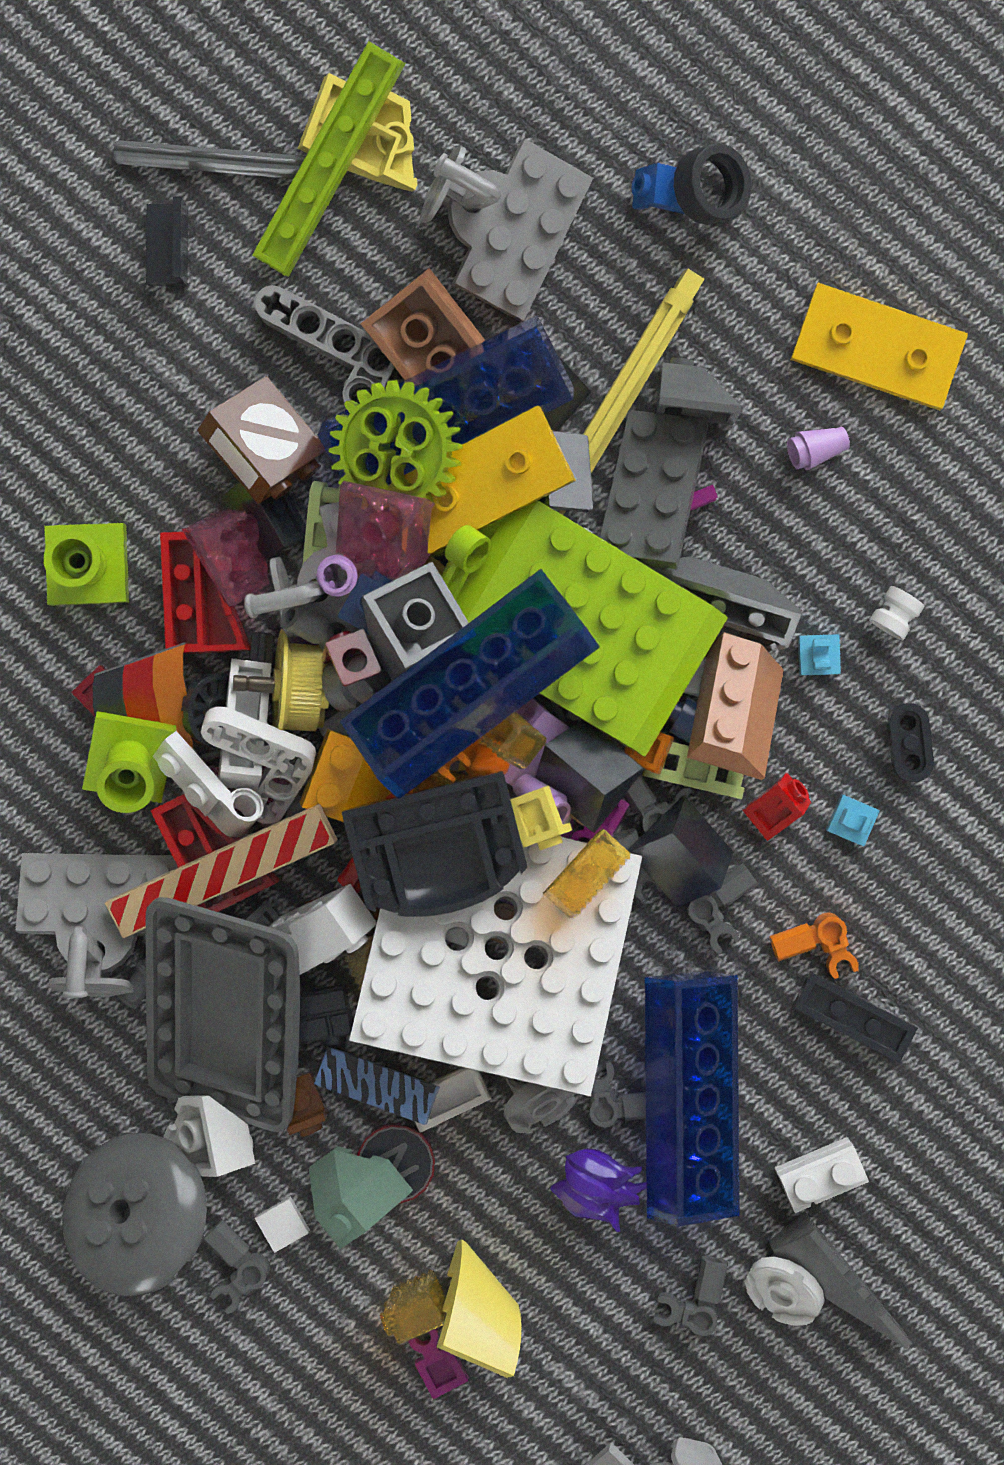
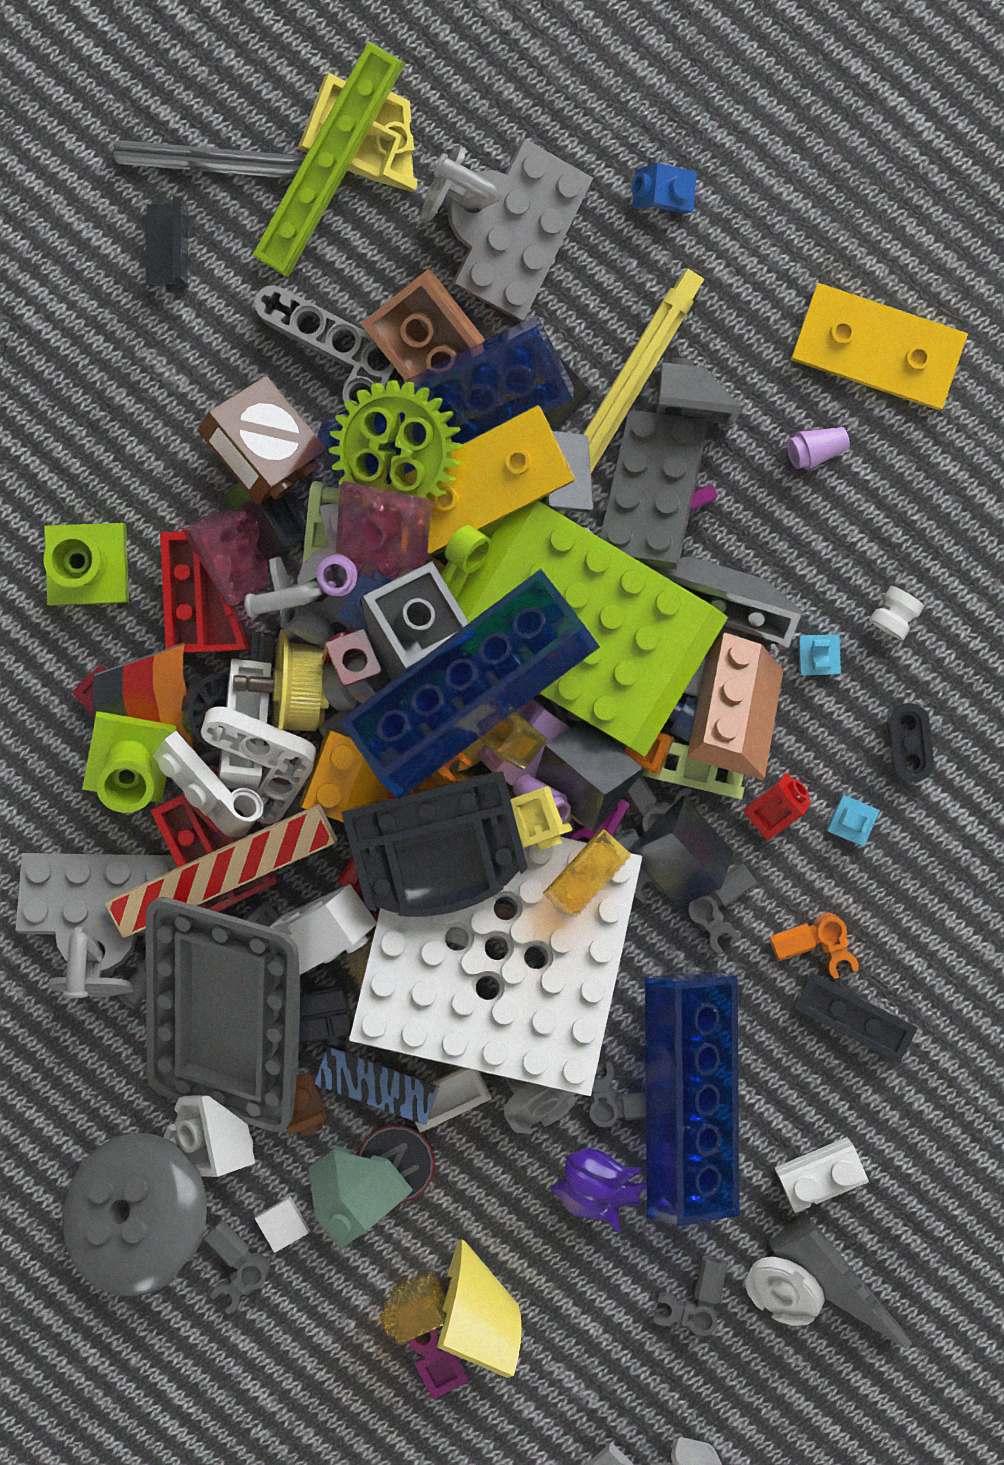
(483, 760): orange animal -> none
(735, 177): black tyre -> none

